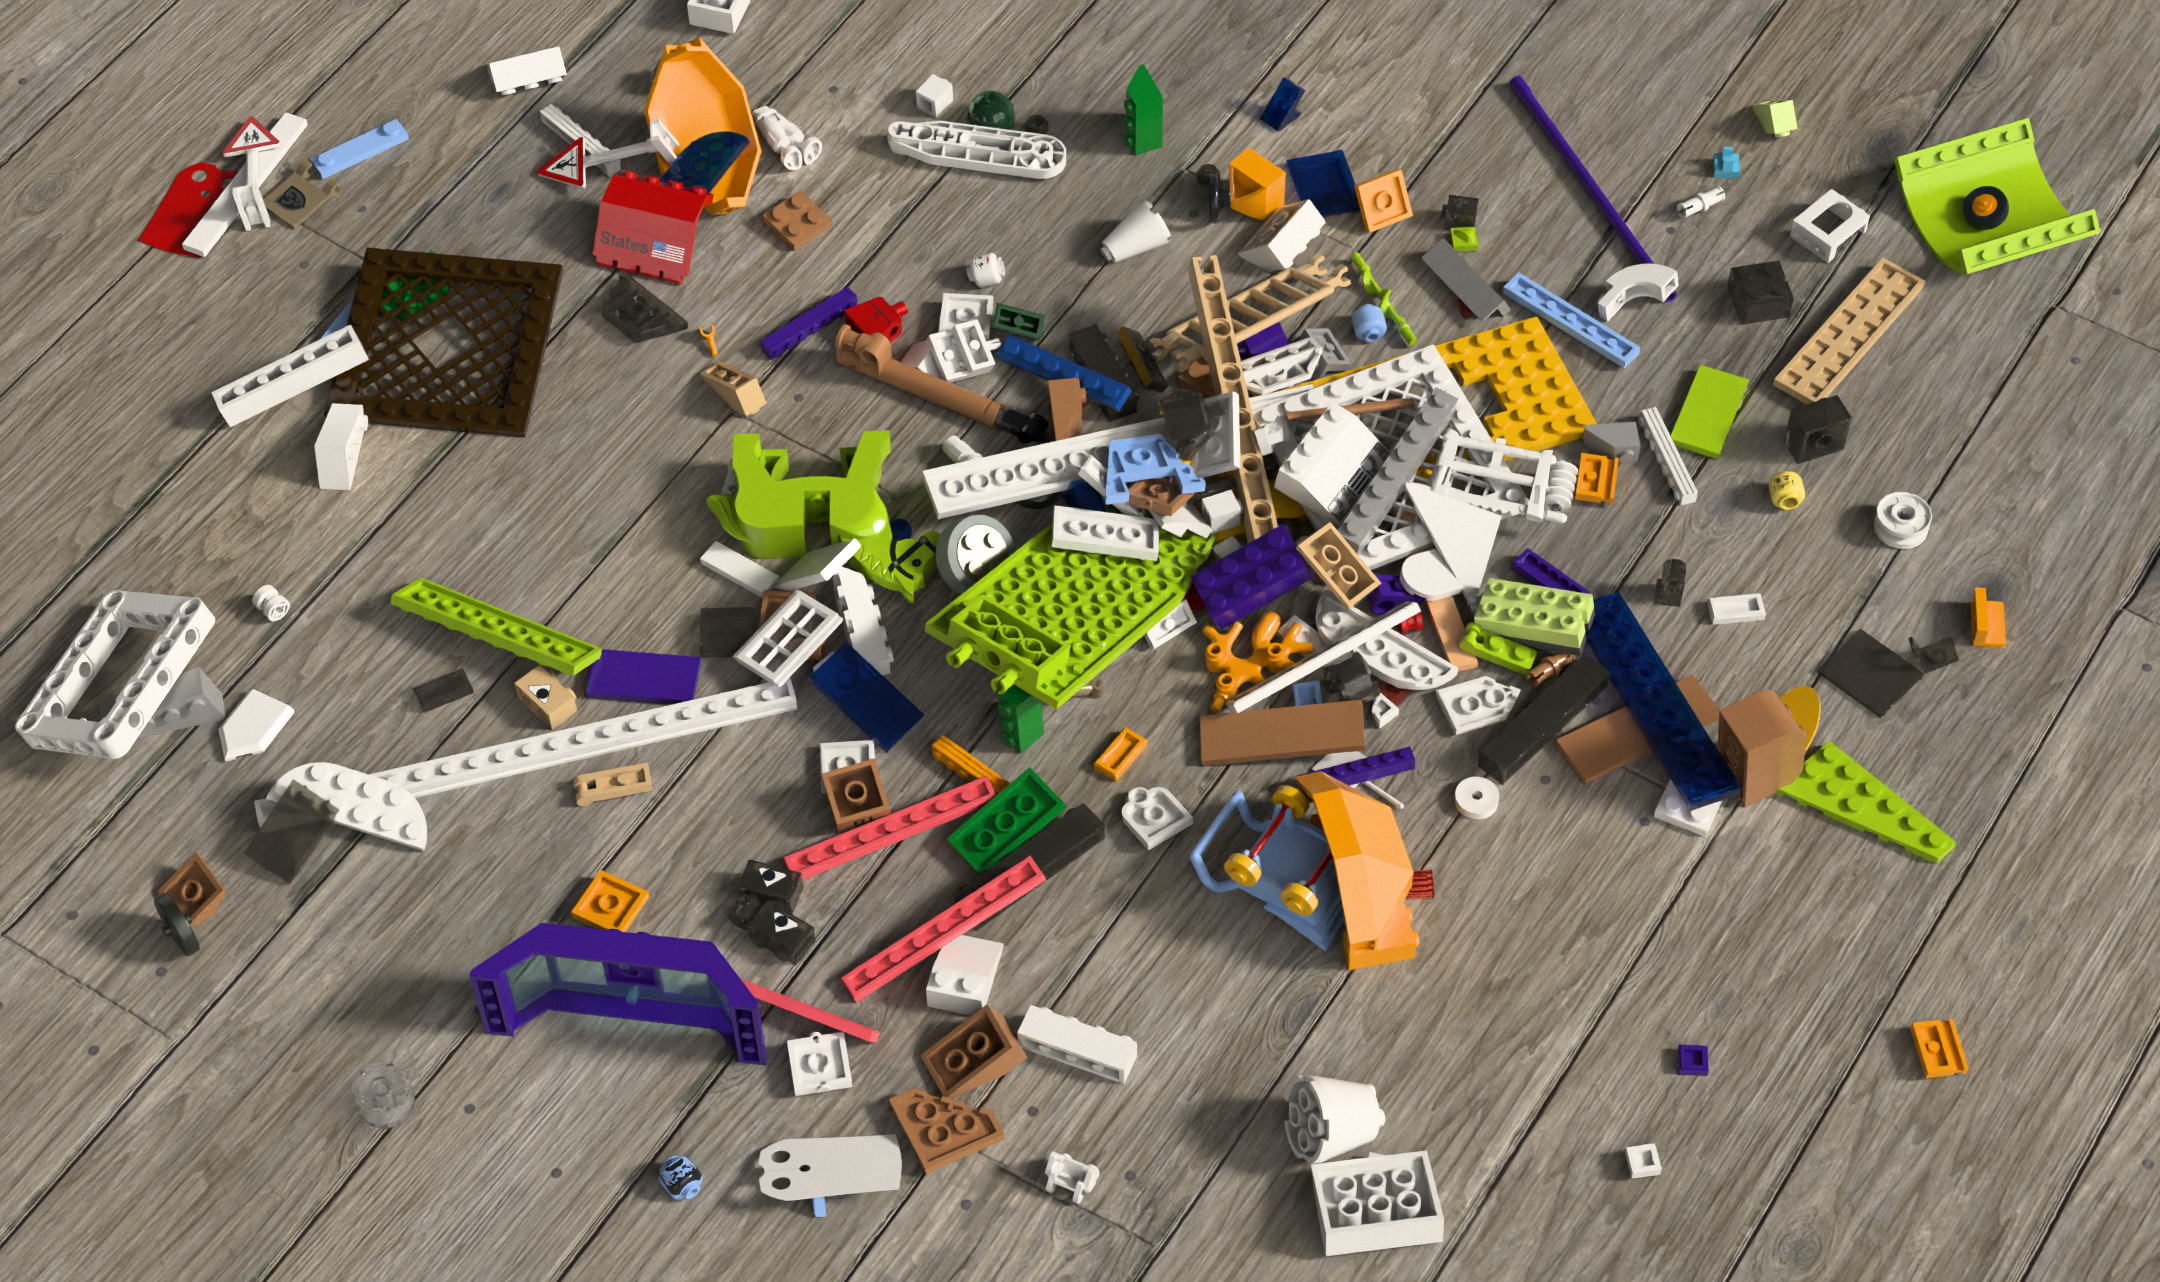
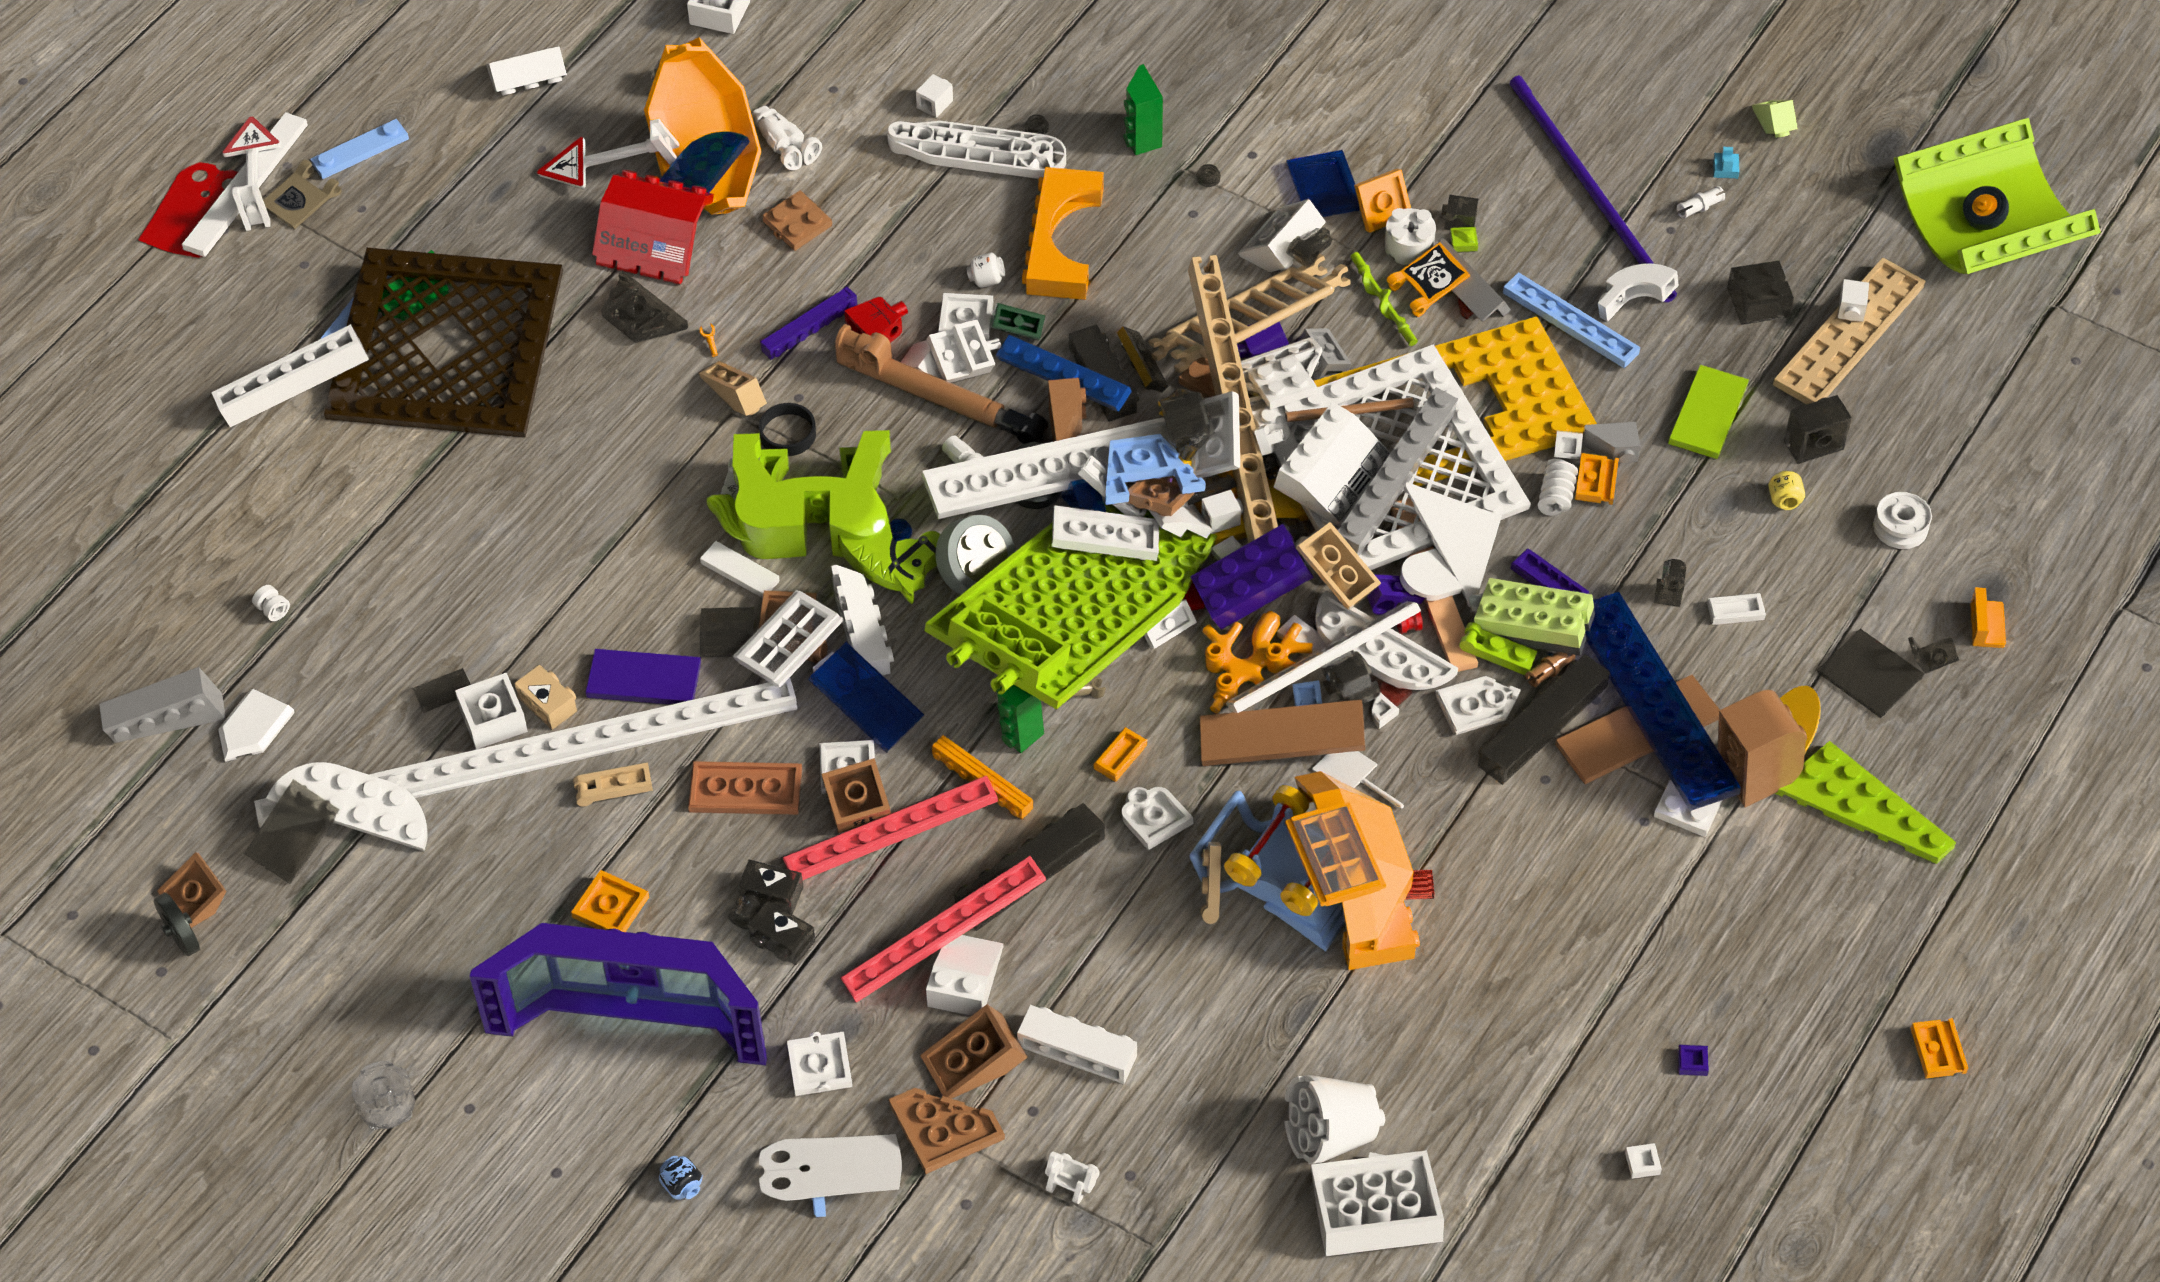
(45, 719): white beam -> none
(340, 445): white wedge -> none
(491, 711): none -> white brick
(496, 626): lime plate -> none
(571, 131): white piece -> none
(745, 788): none -> nougat tile
(788, 409): none -> black tyre
(812, 1012): coral tile -> none
(817, 565): white tile -> none
(991, 110): clear green cylinder -> none
(1006, 821): green plate -> none
(1048, 269): none -> light orange arch
(1136, 234): white cone -> none
(1211, 884): none -> tan plate
(1253, 189): light orange piece -> none
(1282, 106): clear blue slope -> none
(1282, 382): none -> white plate
(1307, 249): none -> clear smoke piece
(1335, 854): none -> clear piece
(1369, 323): light blue head -> none
(1372, 767): dark purple piece -> none
(1409, 234): none -> white brick
(1431, 276): none -> flag
(1478, 787): white piece -> none
(1533, 511): white piece -> none
(1568, 444): none -> white plate
(1668, 456): white piece -> none
(1817, 240): white panel -> none
(1853, 300): none -> white brick

